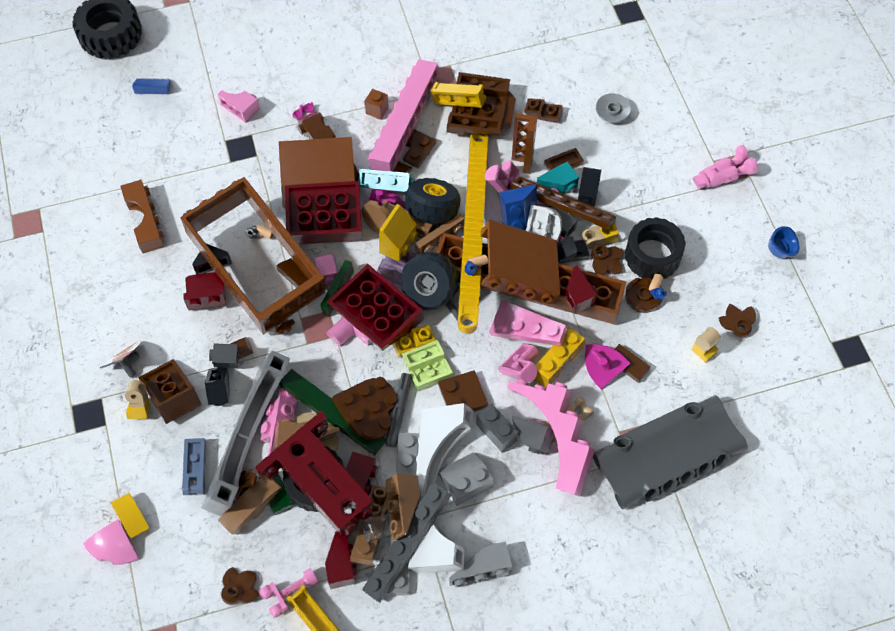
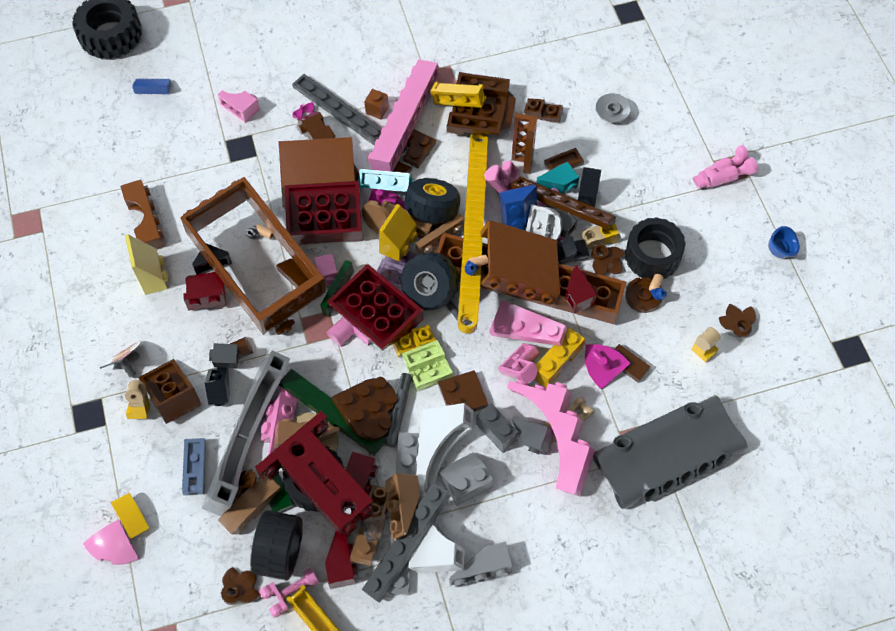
(147, 265): none -> light yellow slope
(276, 545): none -> black tyre
(338, 109): none -> dark grey tile

